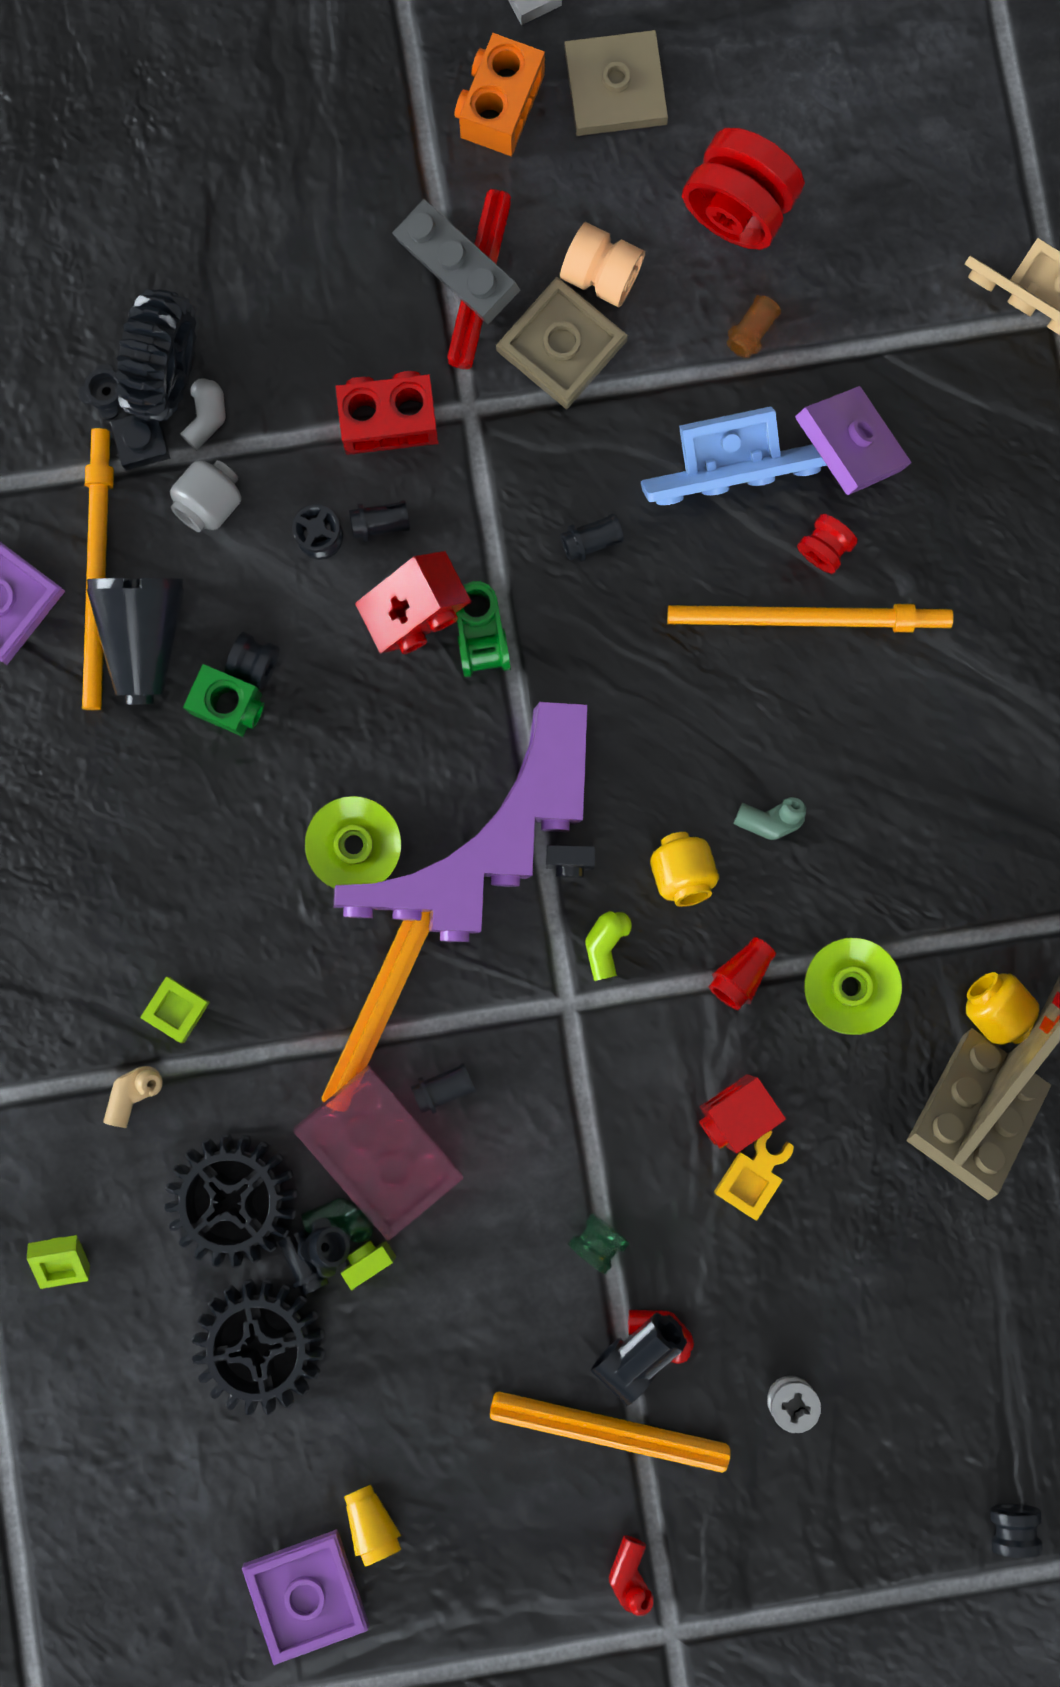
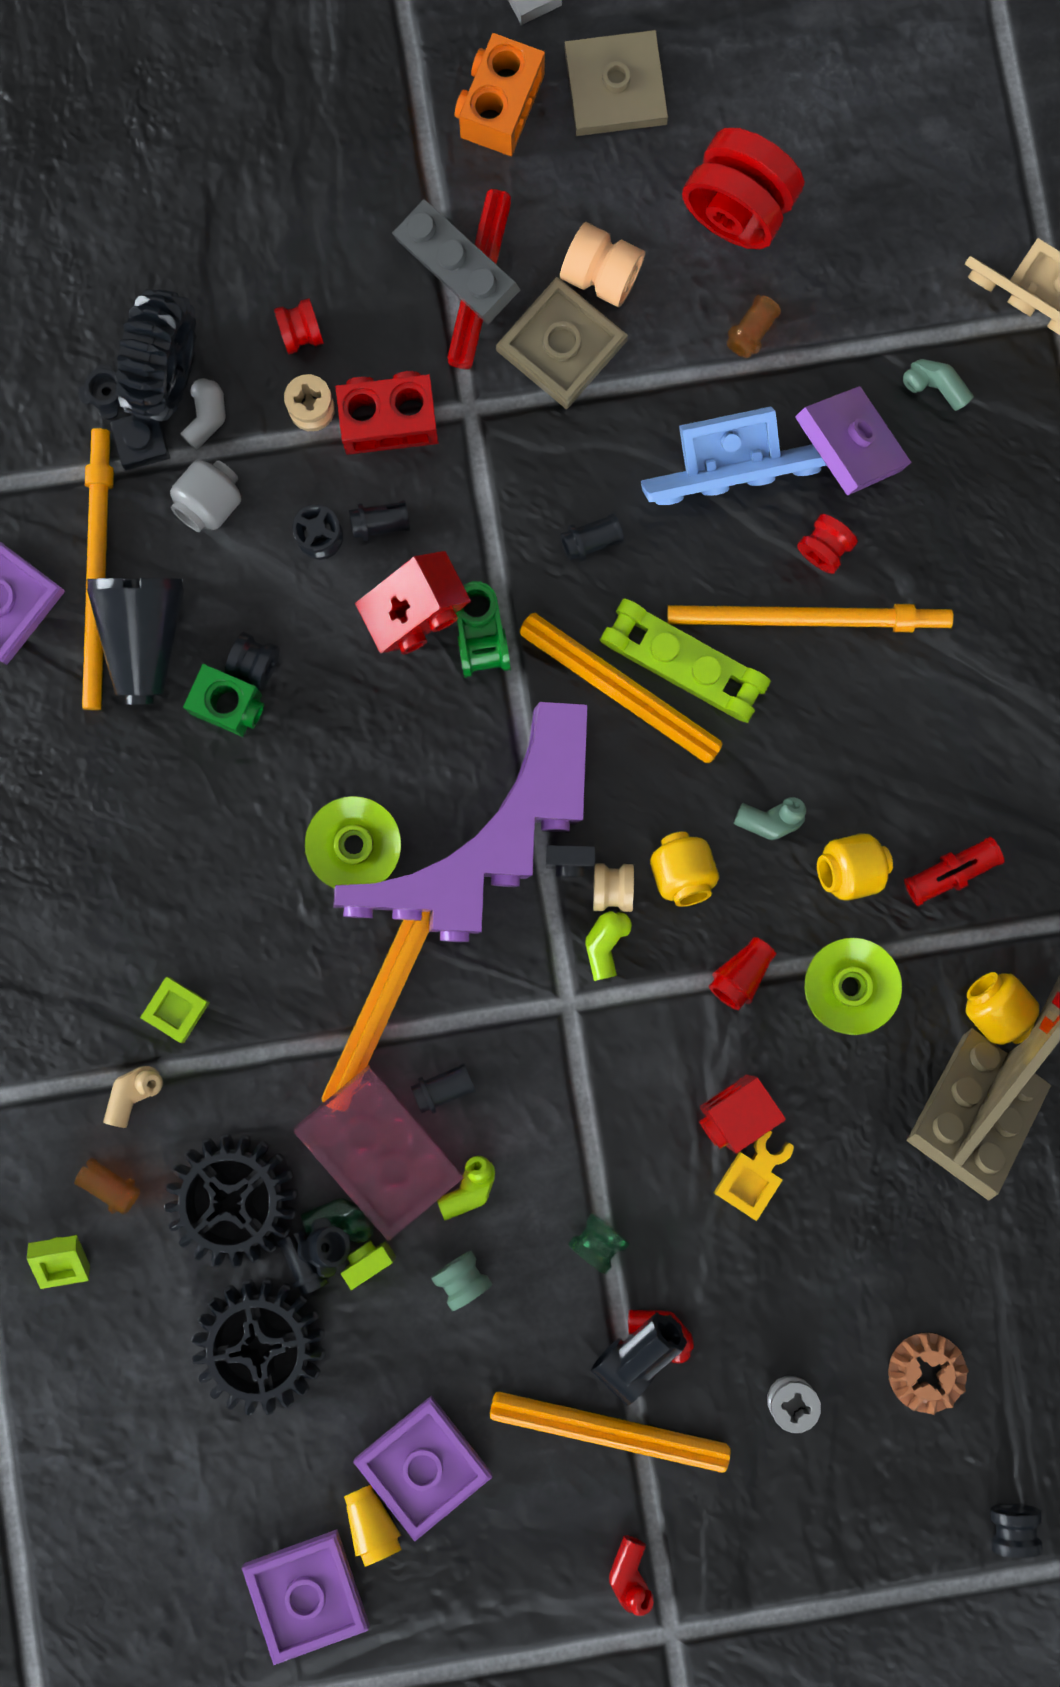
(108, 1187): none -> clear orange pin
(298, 326): none -> red wheel
(313, 413): none -> tan wheel
(423, 1468): none -> medium lavender plate
(461, 1280): none -> sand green wheel
(473, 1190): none -> lime arm
(613, 887): none -> tan wheel
(620, 688): none -> light orange axle
(685, 661): none -> lime plate
(854, 867): none -> yellow head
(905, 1371): none -> nougat gear
(939, 376): none -> sand green arm
(982, 858): none -> red pin

